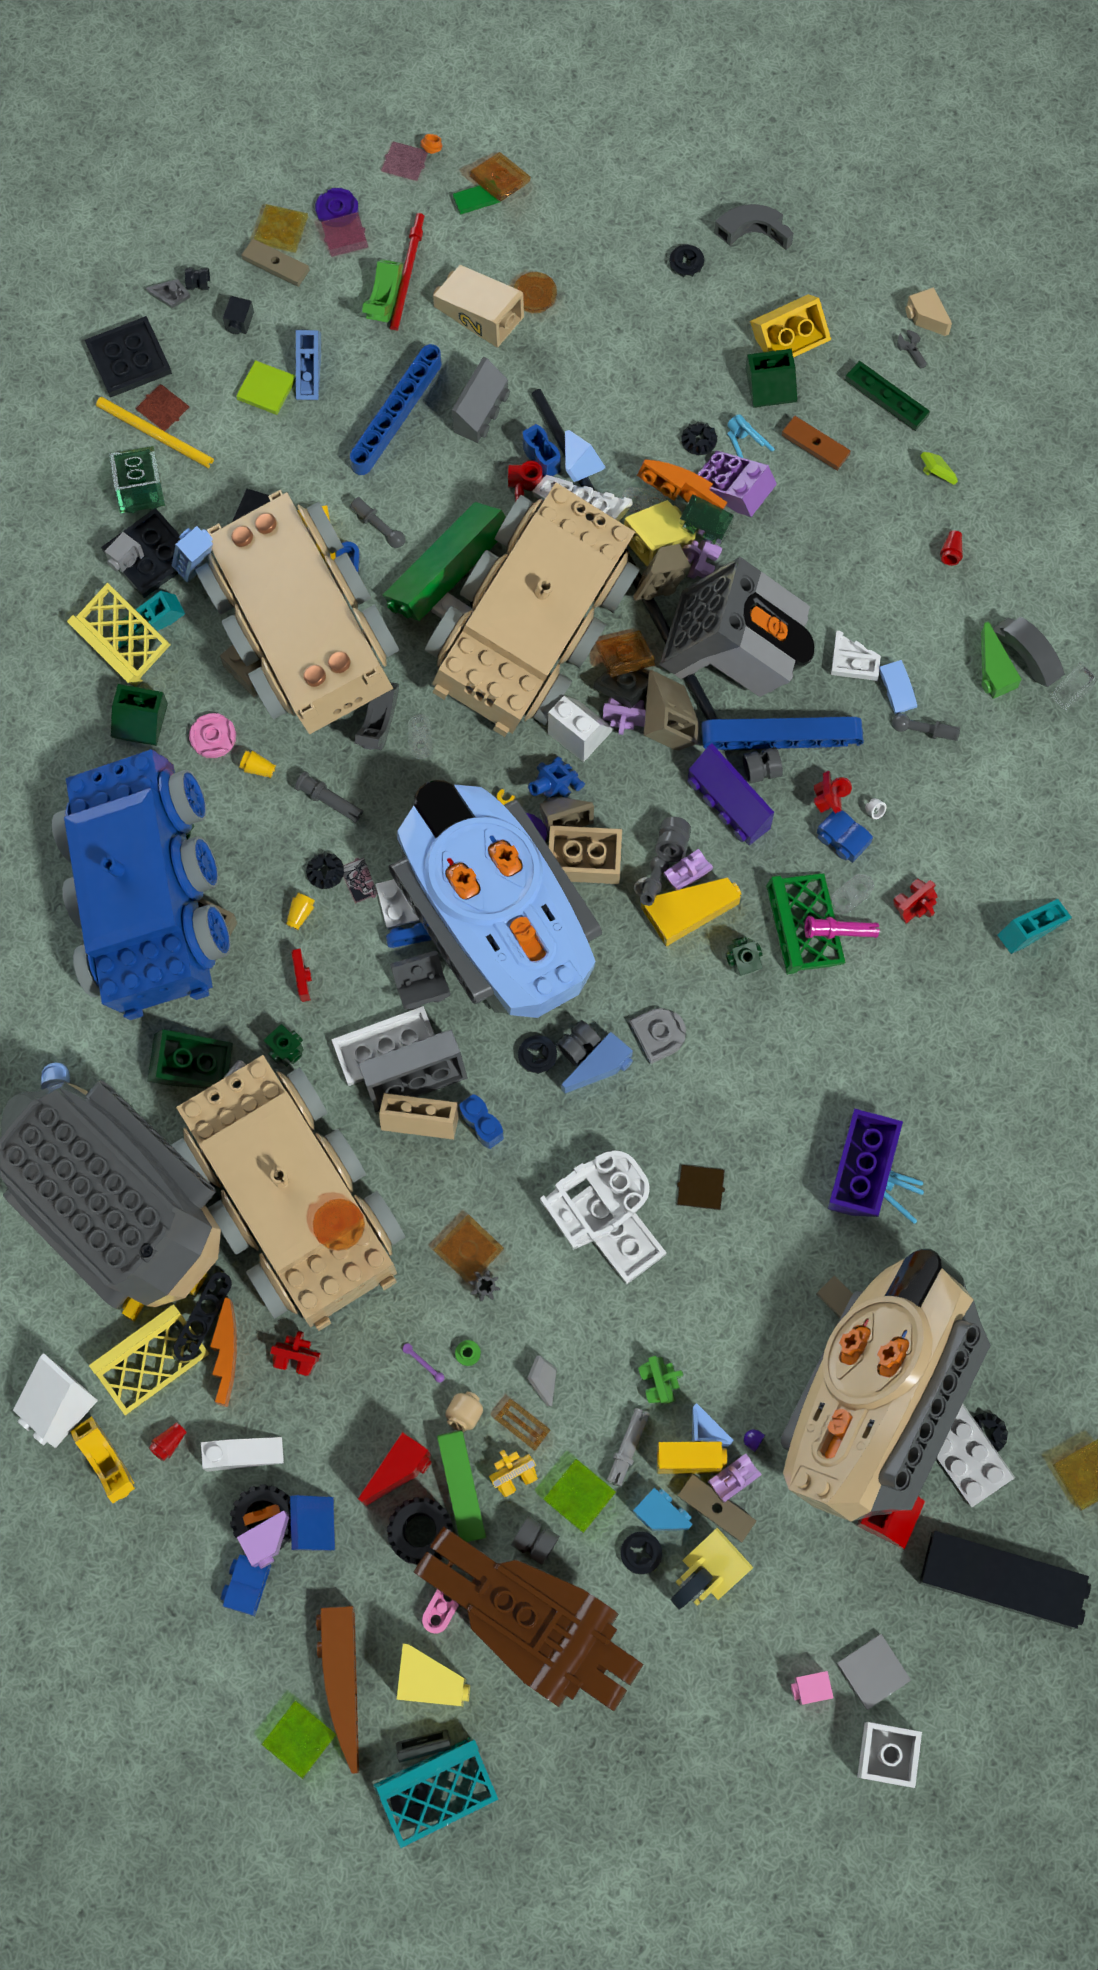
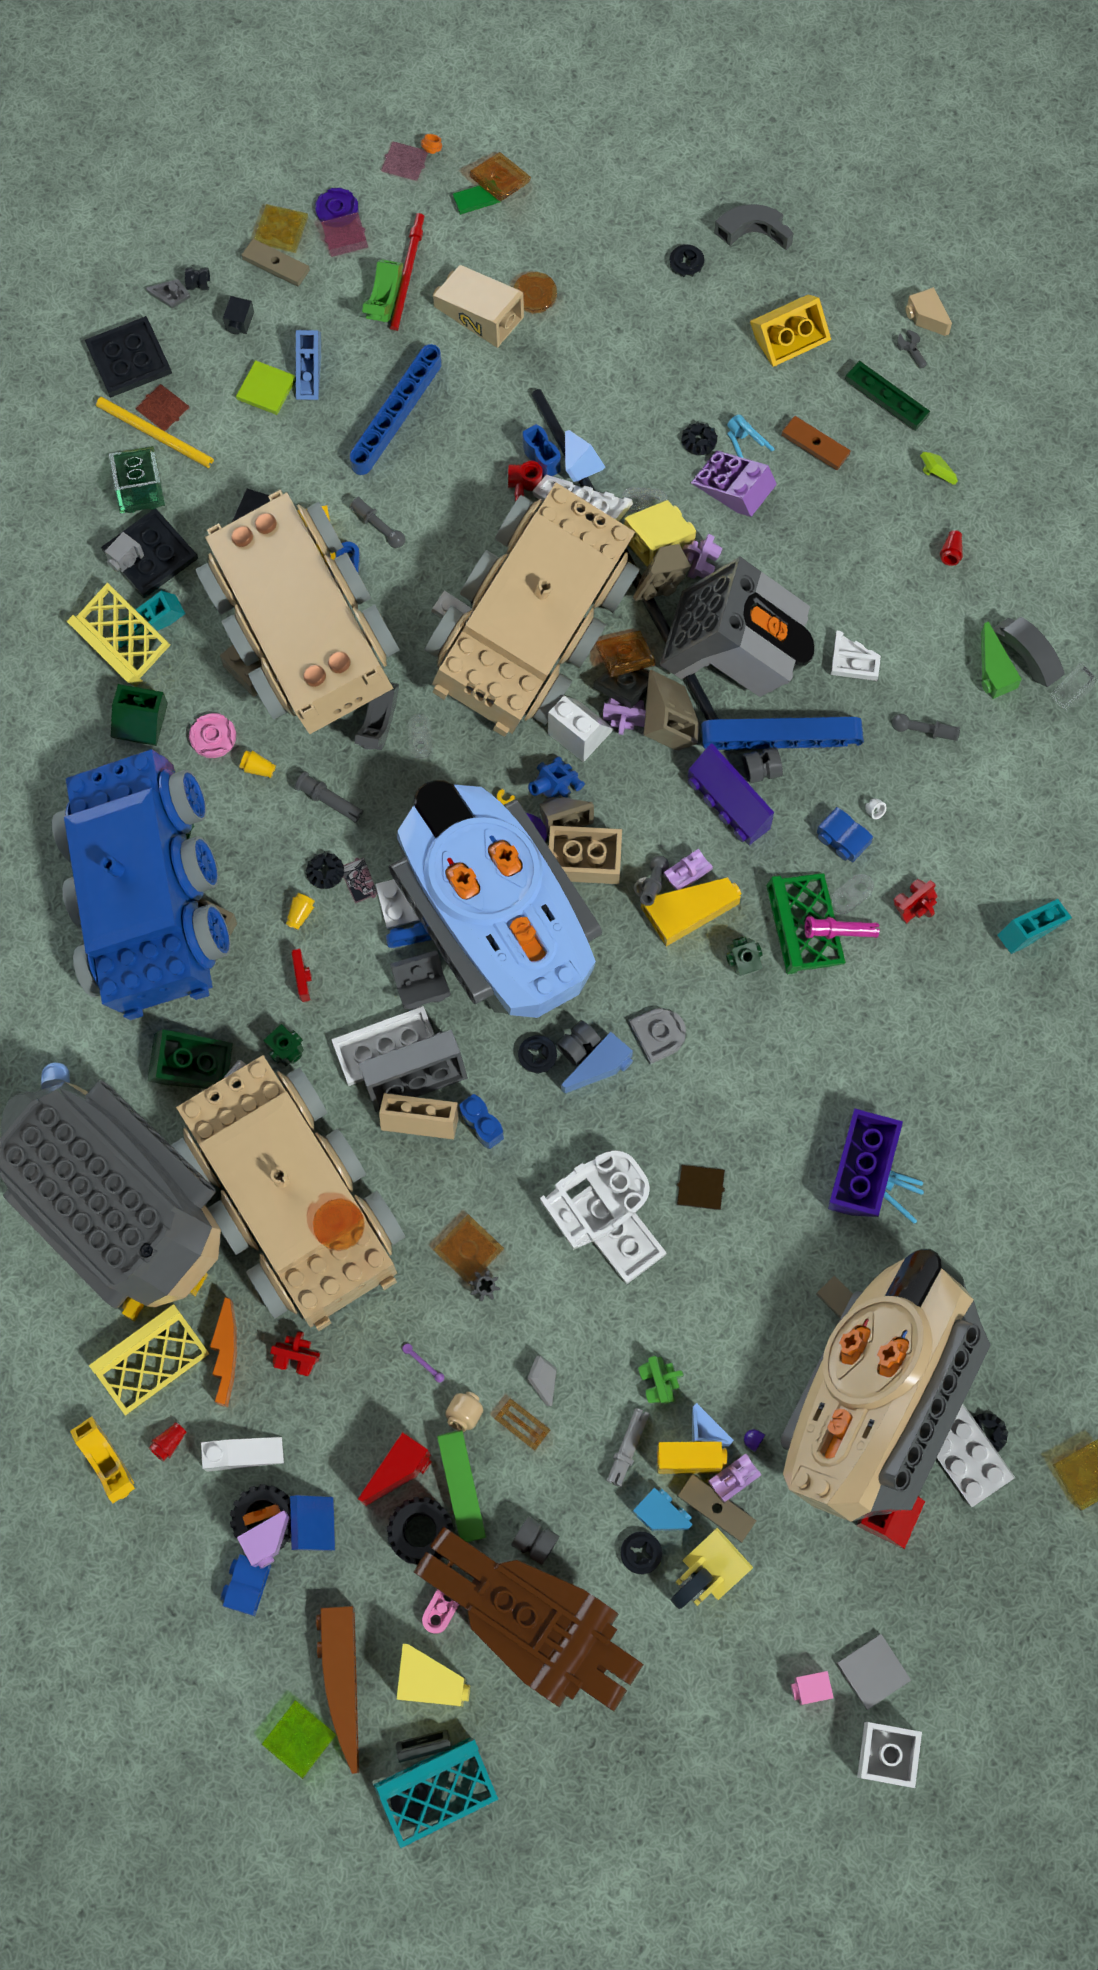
(52, 1402): white slope -> none
(191, 552): light blue brick -> none
(200, 1316): black beam -> none
(445, 562): green brick -> none
(467, 1361): bright green plate -> none
(480, 401): slope -> none
(522, 1467): yellow hips -> none
(579, 1496): clear neon green plate -> none
(673, 839): dark grey wheel -> none
(676, 481): orange slope -> none
(706, 520): clear green slope -> none
(771, 378): dark green slope -> none
(830, 792): red hips -> none
(898, 687): light blue slope -> none
(1005, 1580): black brick -> none

